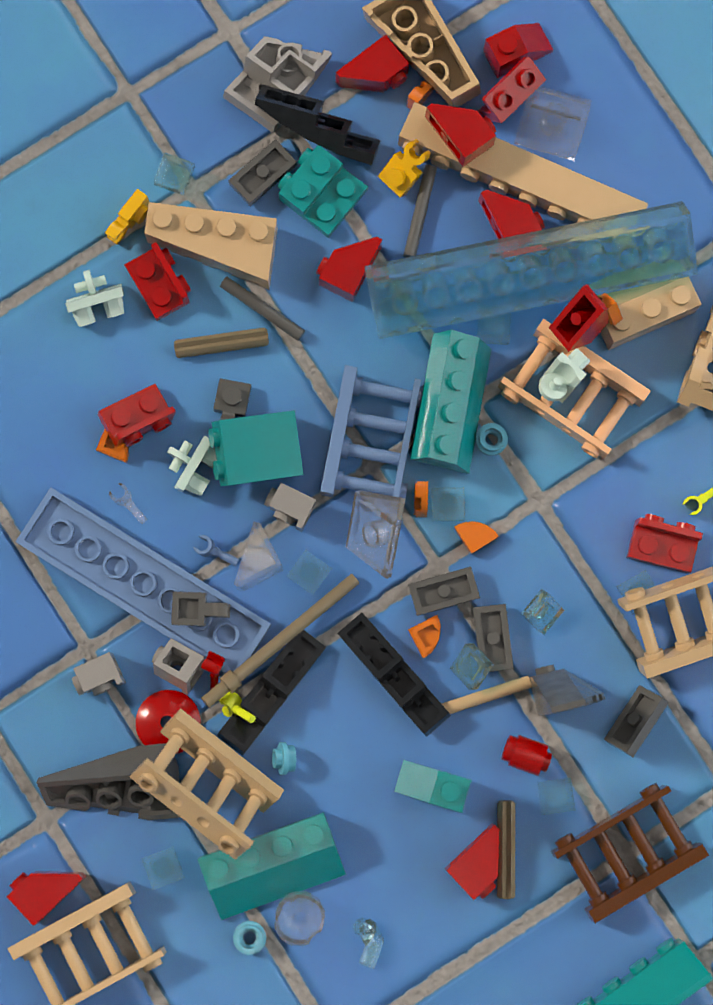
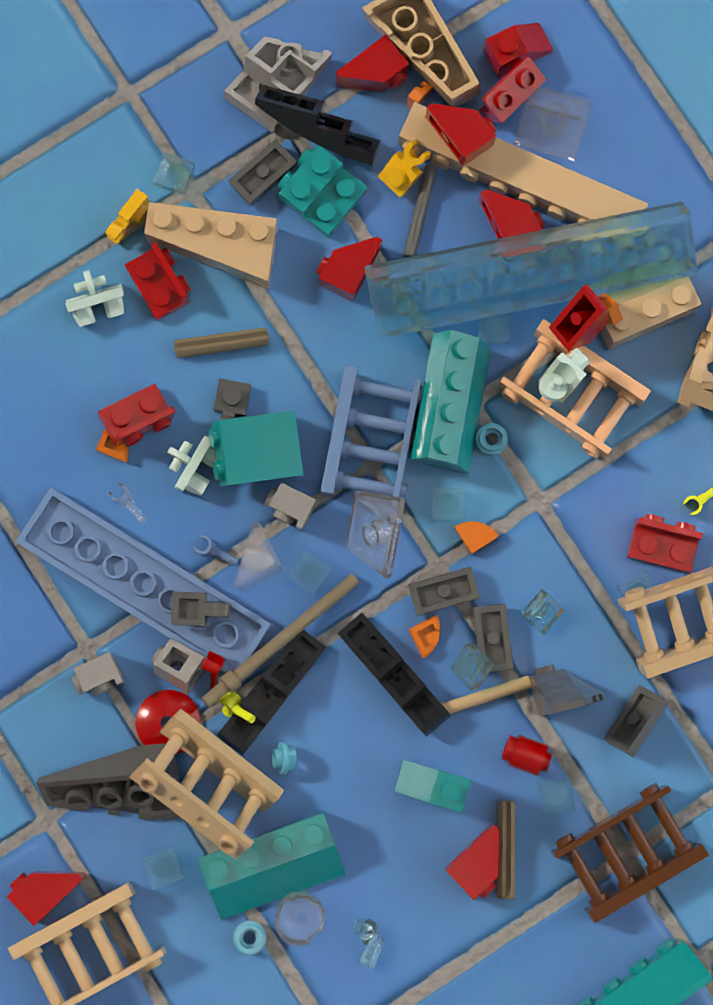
(262, 308): dark grey bar -> none
(421, 499): orange tile -> none

